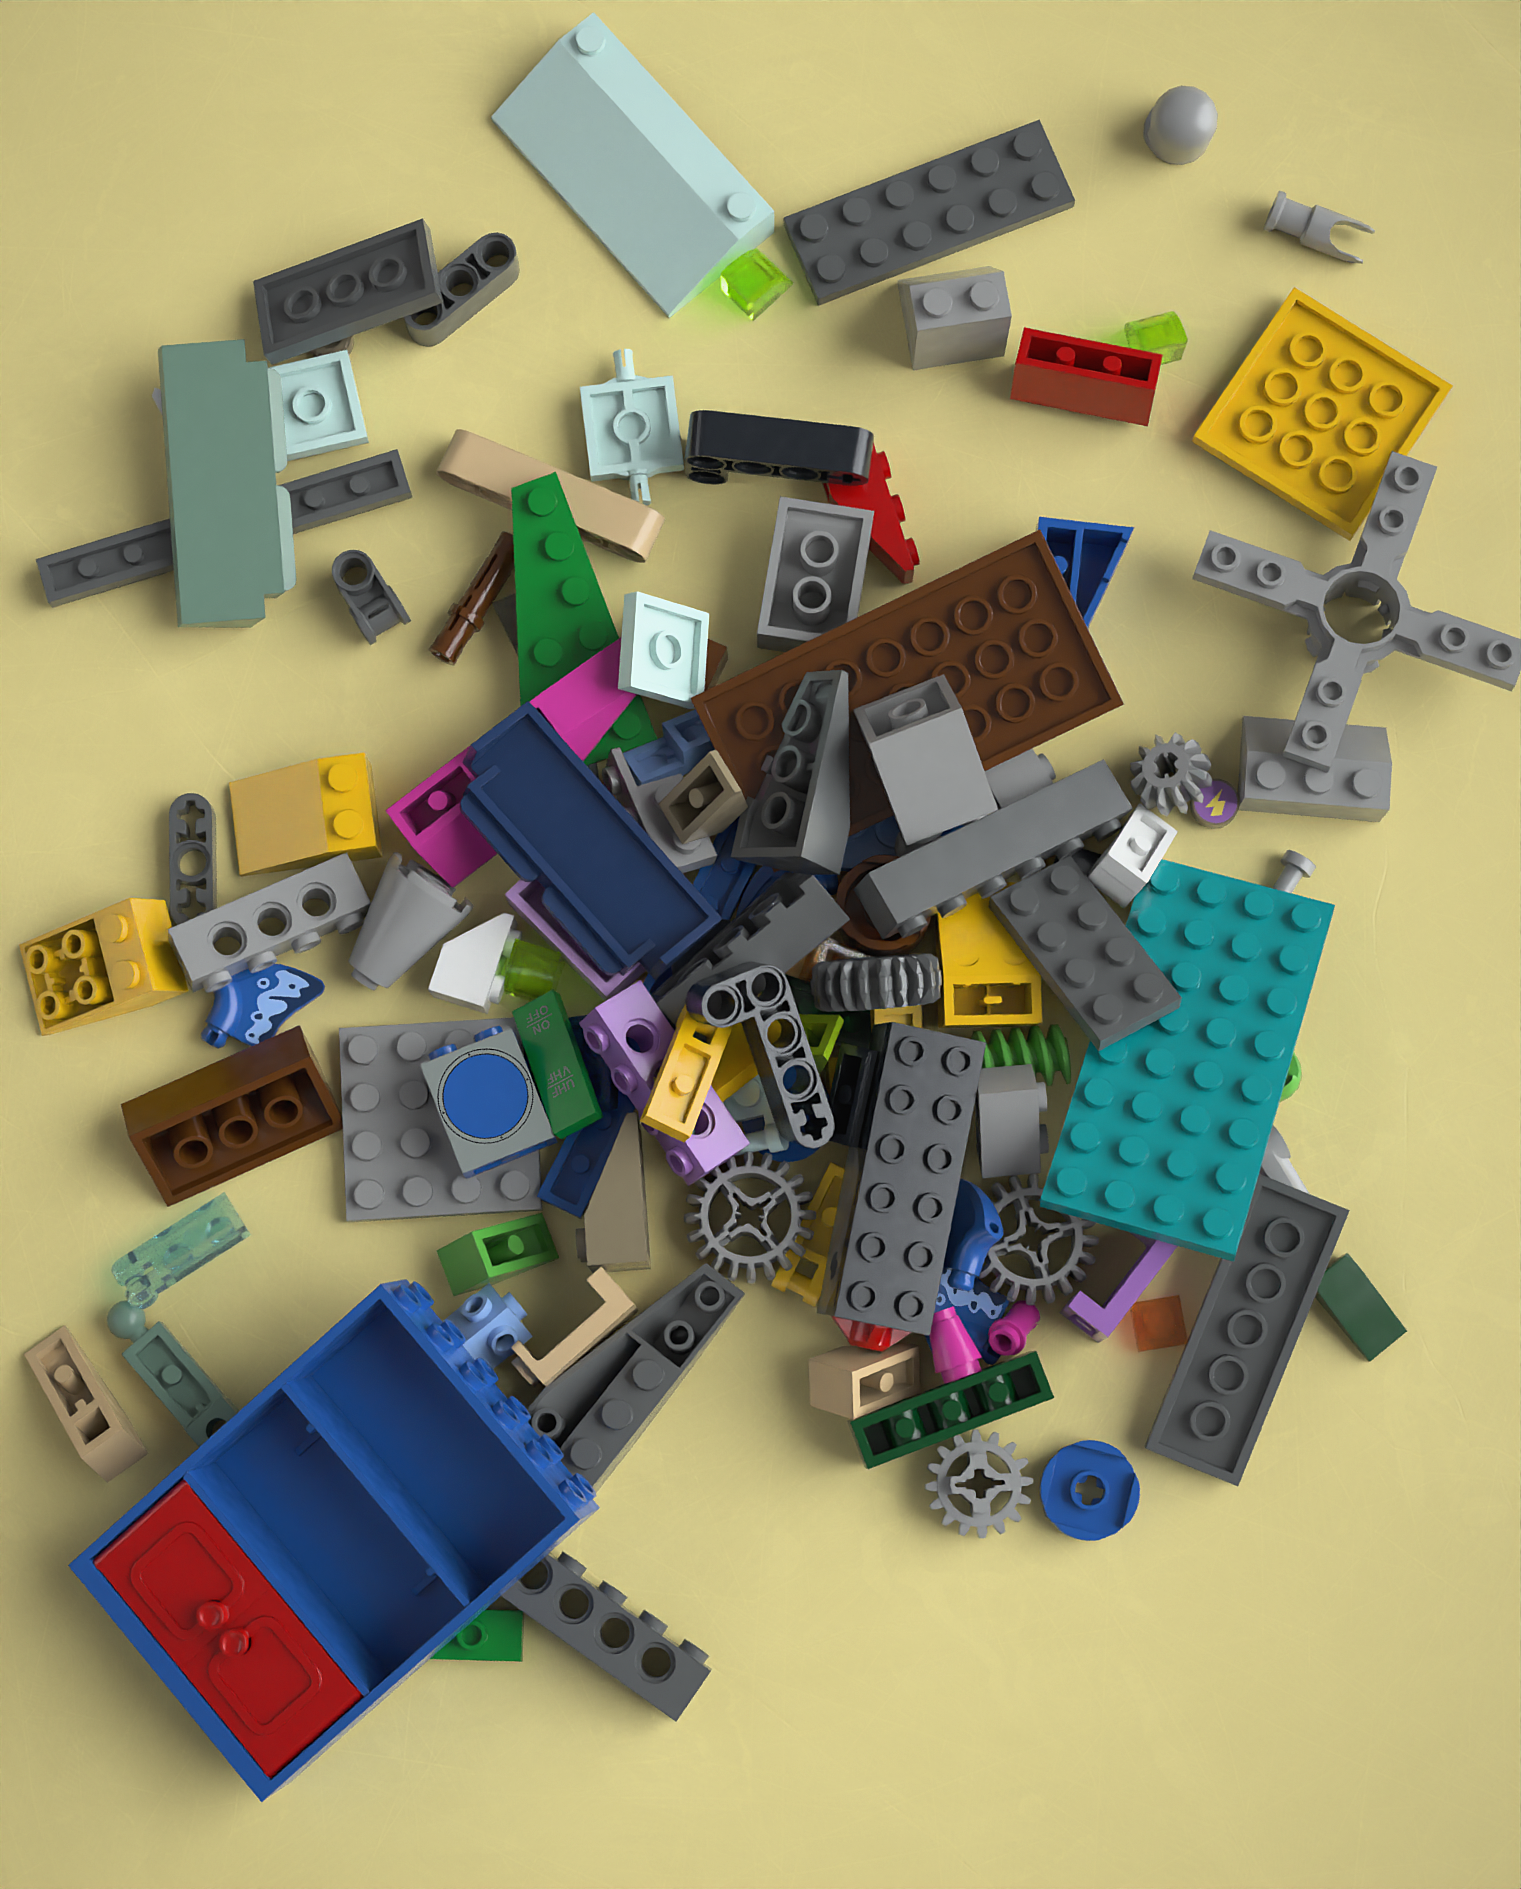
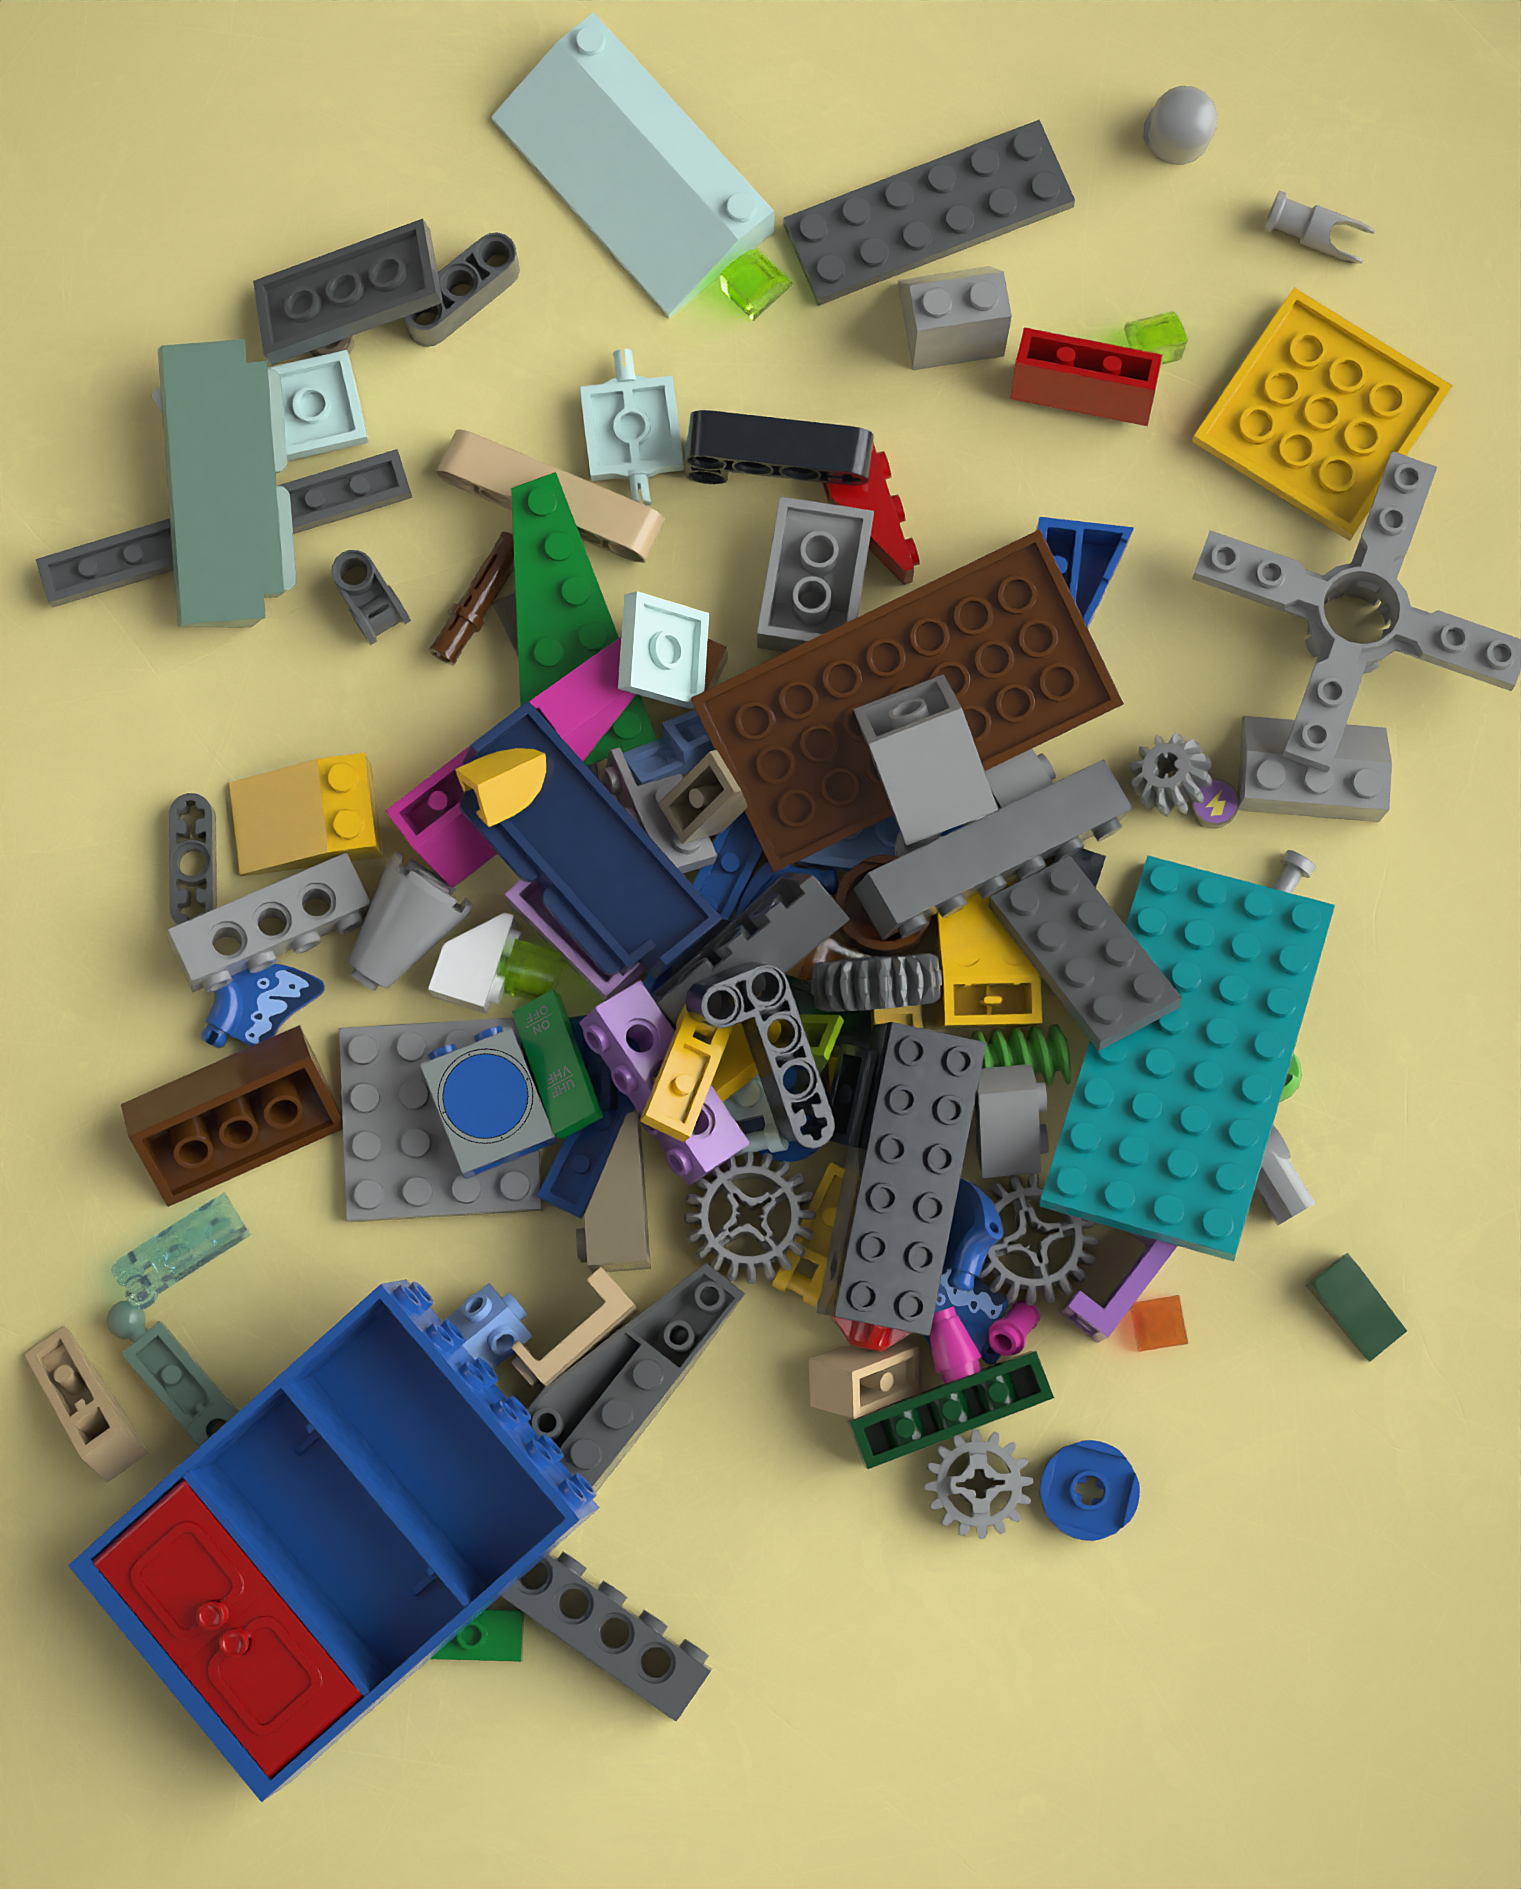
(103, 965): yellow slope -> none
(497, 1253): bright green slope -> none
(504, 782): none -> yellow brick
(804, 800): dark grey wedge -> none
(1132, 856): white plate -> none
(1246, 1332): dark grey plate -> none

